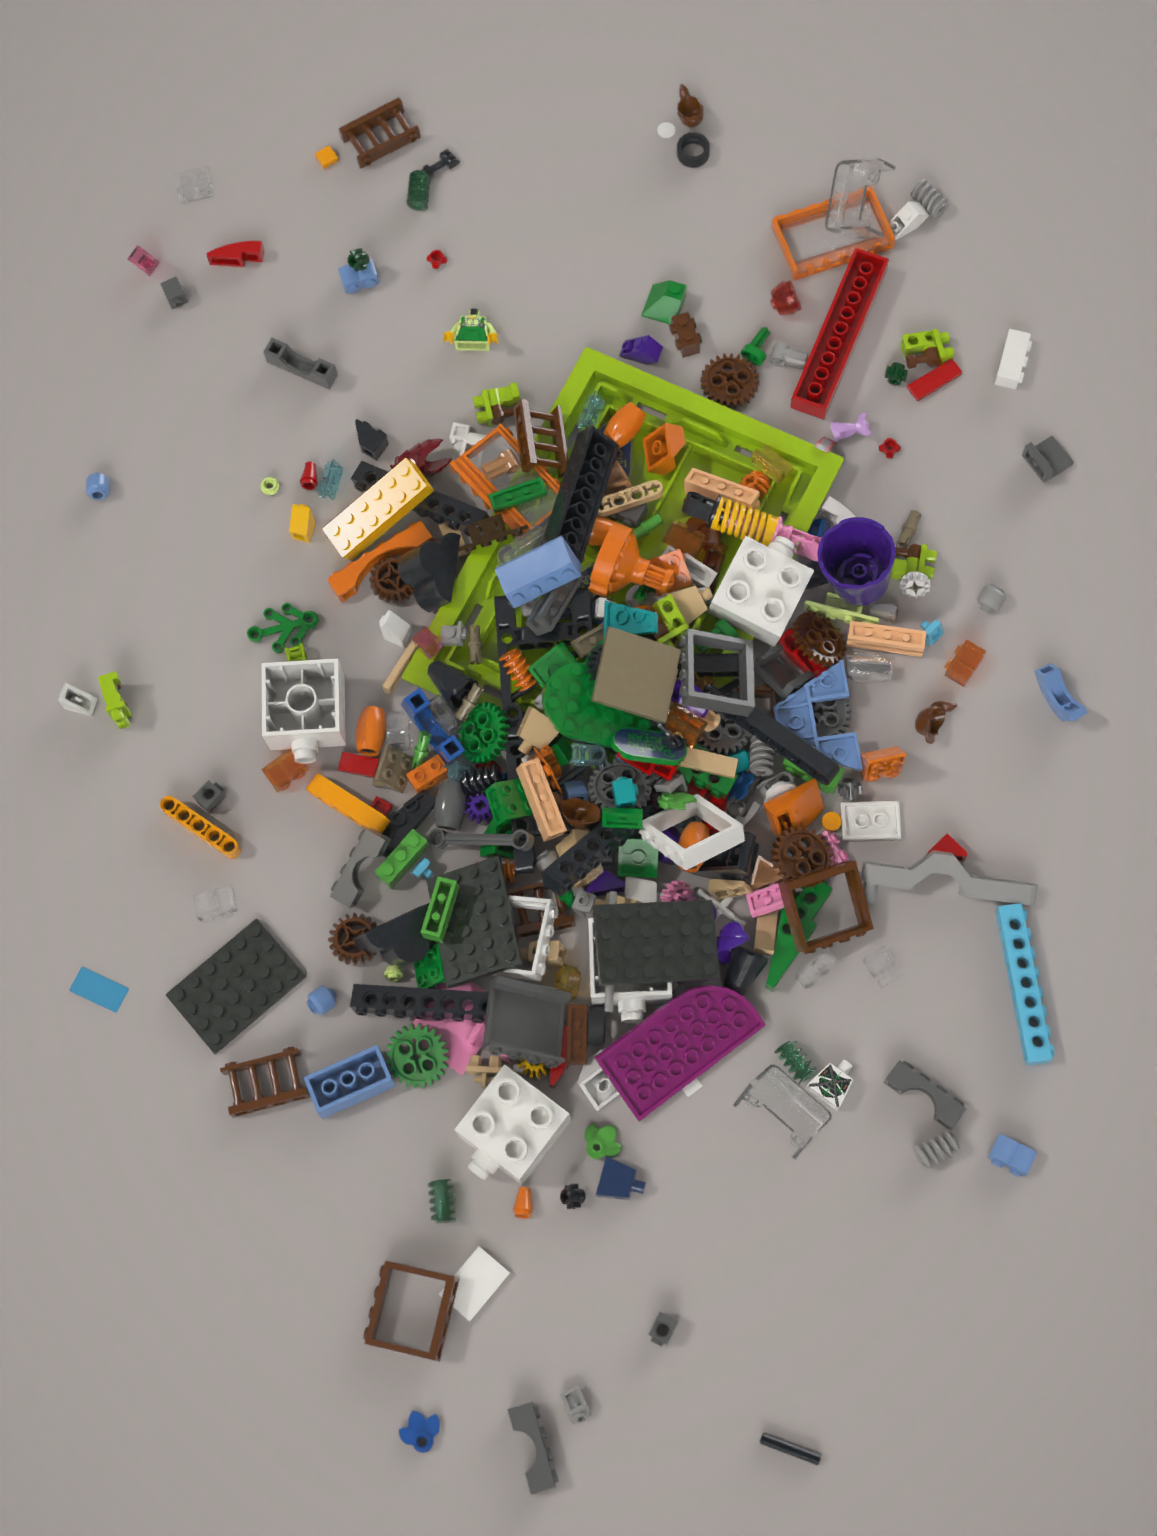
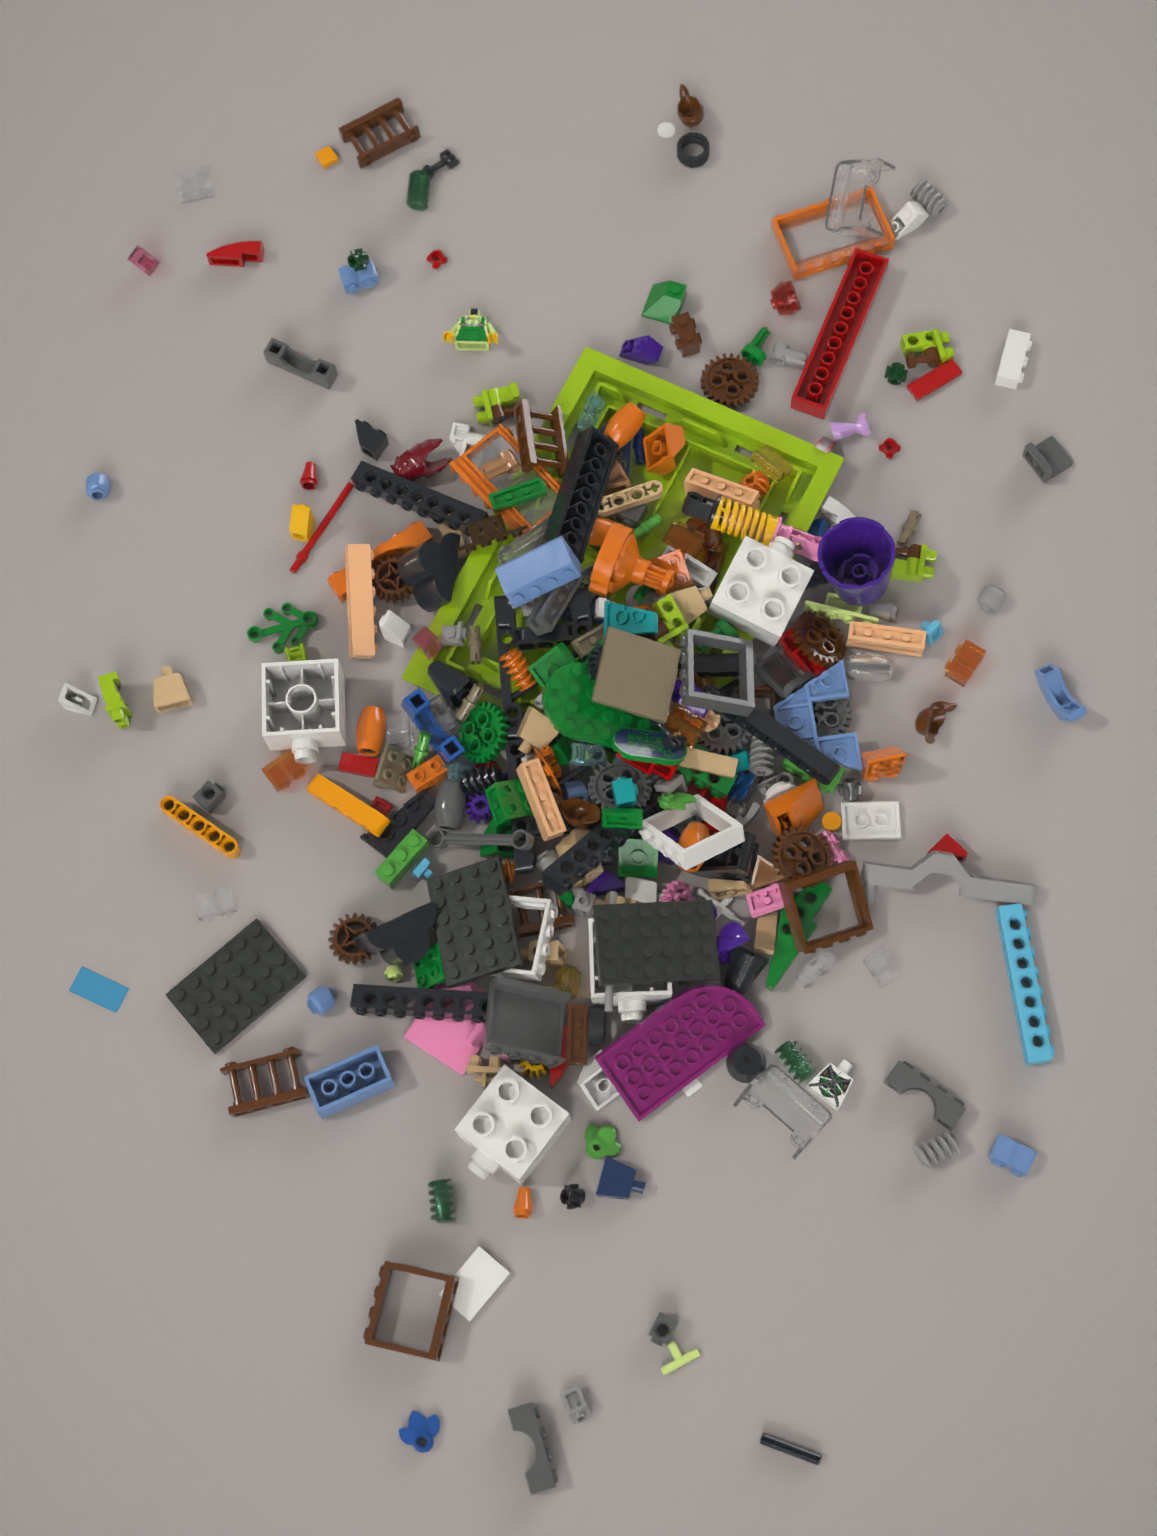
(170, 691): none -> tan torso
(174, 292): dark grey brick -> none
(267, 482): yellowish green plate -> none
(302, 556): none -> red bar
(332, 473): clear light blue hinge -> none
(348, 888): dark grey arch -> none
(360, 601): none -> light nougat brick
(378, 509): brick -> none
(396, 674): tan tile -> none
(400, 1058): green gear -> none
(440, 909): bright green brick -> none
(638, 446): none -> clear blue pin
(679, 1359): none -> yellowish green piece
(745, 1062): none -> black cone
(920, 579): white gear -> none

